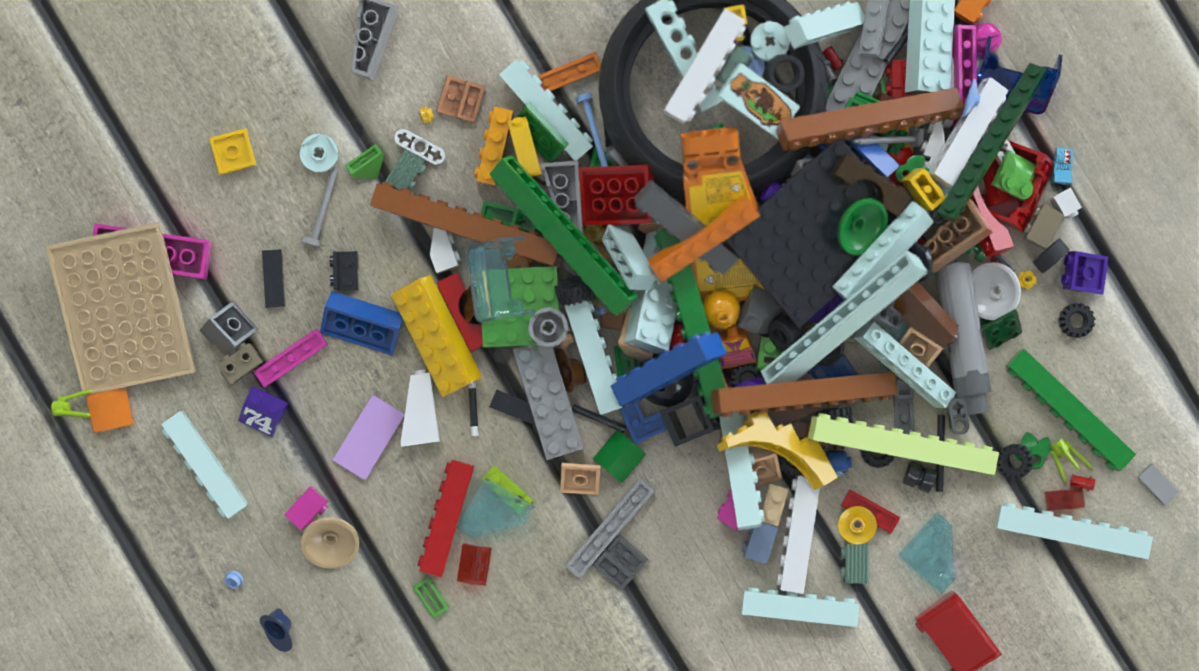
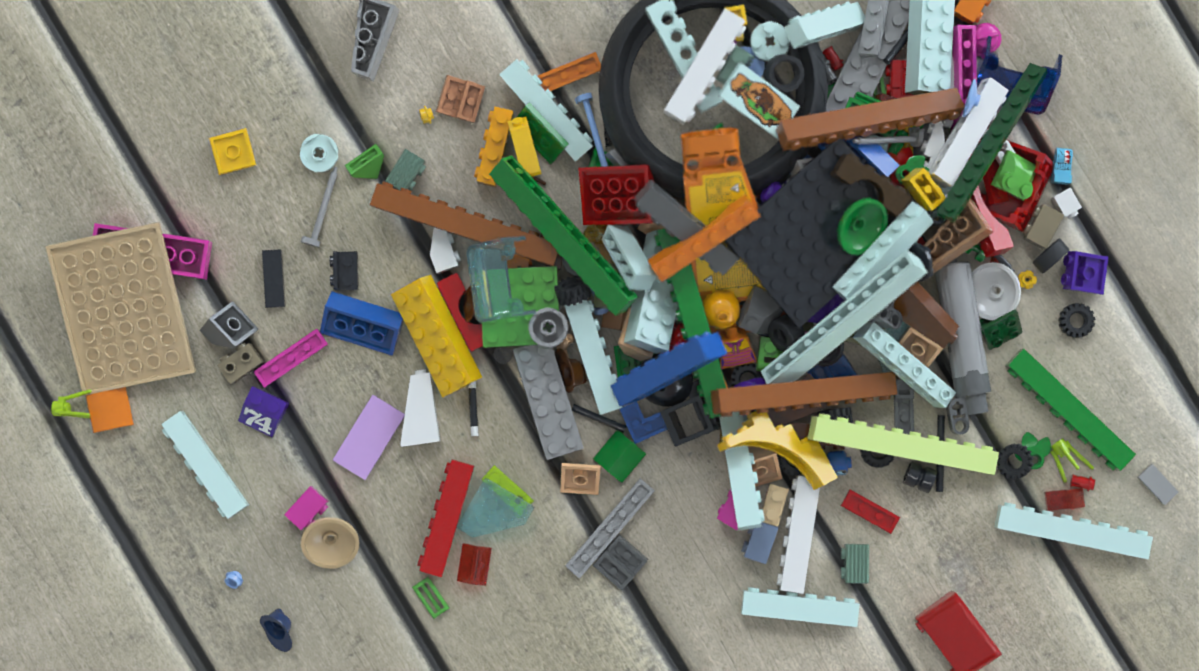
(410, 135): white beam -> none
(508, 216): green slope -> none
(512, 406): black tile -> none
(564, 188): light grey wedge -> none
(856, 534): yellow dish -> none
(932, 552): clear light blue plate -> none

